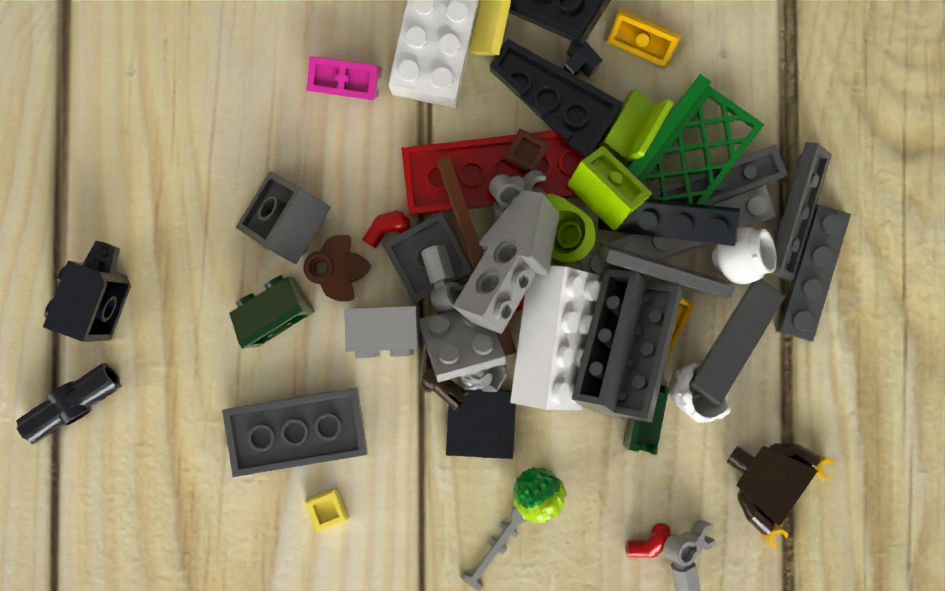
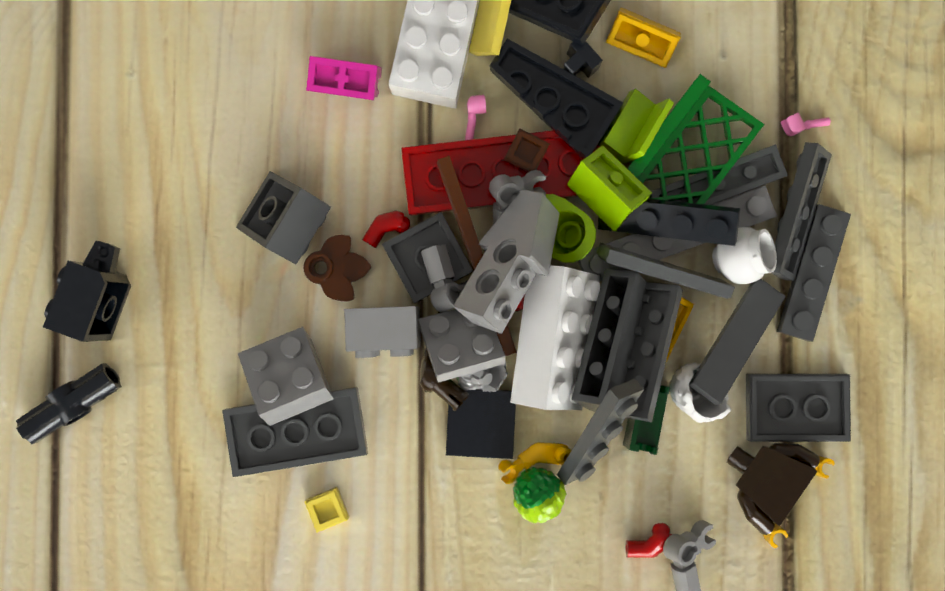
(270, 312): dark green slope -> none
(285, 376): none -> light grey brick
(475, 105): none -> bright pink hand
(496, 546): light grey piece -> none
(537, 453): none -> yellow arm
(601, 429): none -> dark grey plate
(795, 124): none -> bright pink hand
(798, 408): none -> dark grey tile

